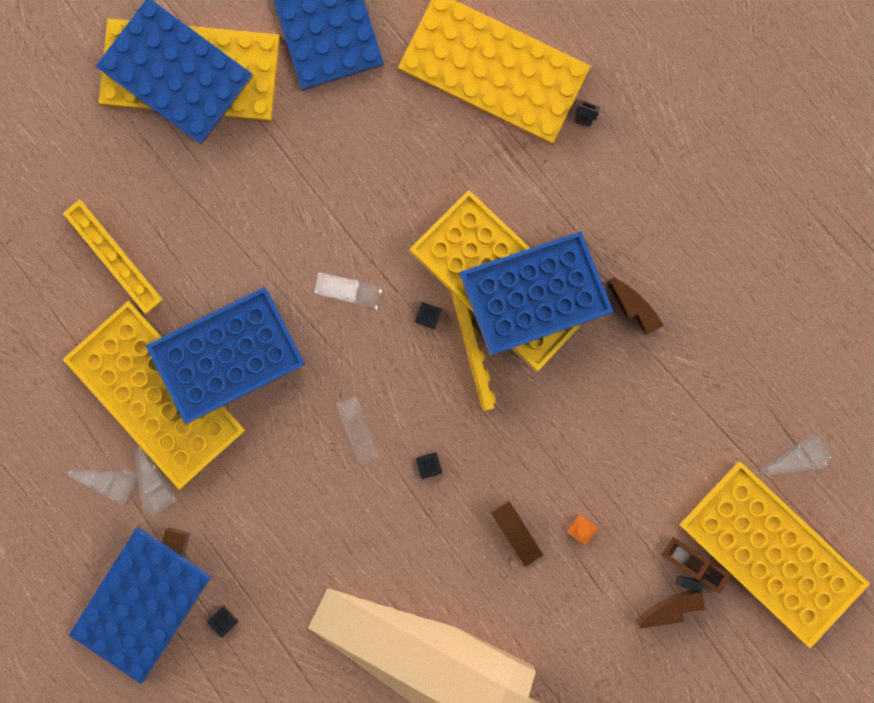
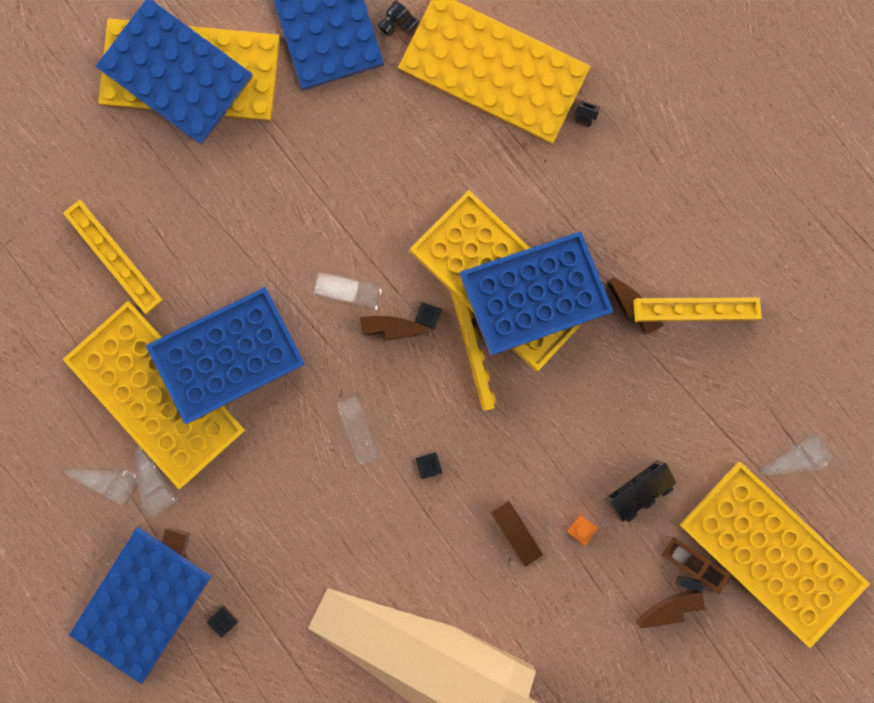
(392, 327): none -> reddish brown slope
(397, 16): none -> black piece
(641, 491): none -> black slope
(696, 309): none -> yellow plate

